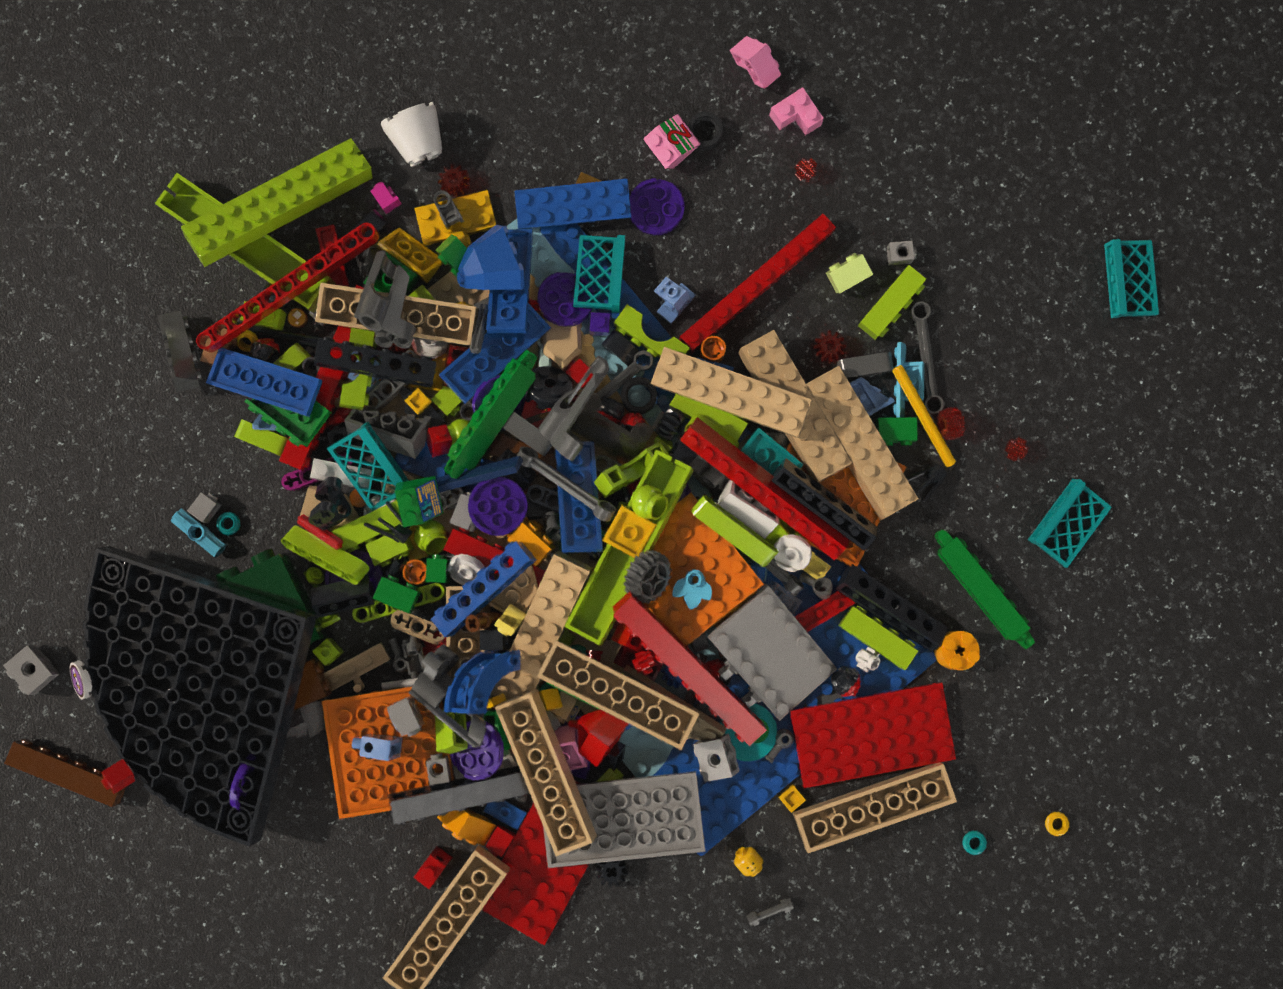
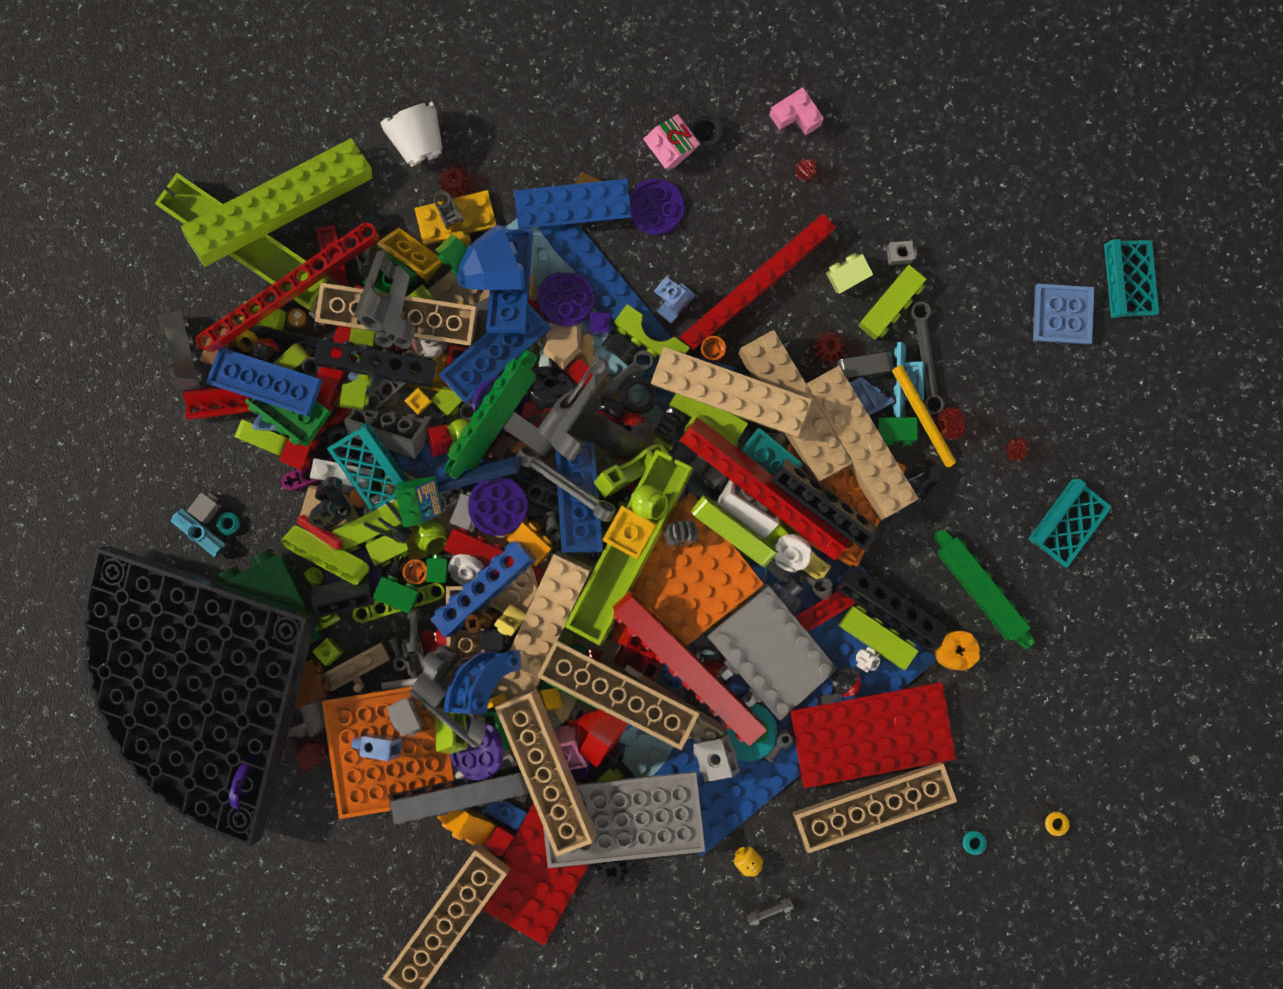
(19, 669): light grey brick -> none
(61, 771): reddish brown brick -> none
(80, 680): tile -> none
(117, 776): red brick -> none
(213, 396): none -> red fence
(310, 756): none -> clear red brick
(385, 197): dark pink brick -> none
(414, 619): tan beam -> none
(433, 867): red torso -> none
(437, 778): light grey brick -> none
(479, 329): dark grey axle -> none
(616, 272): teal fence -> none
(643, 662): red gear -> none
(648, 576): dark grey gear -> none
(681, 533): none -> dark grey gear
(692, 592): medium azure plate -> none
(757, 60): bright pink brick -> none
(791, 798): yellow tile -> none
(1063, 314): none -> medium blue plate

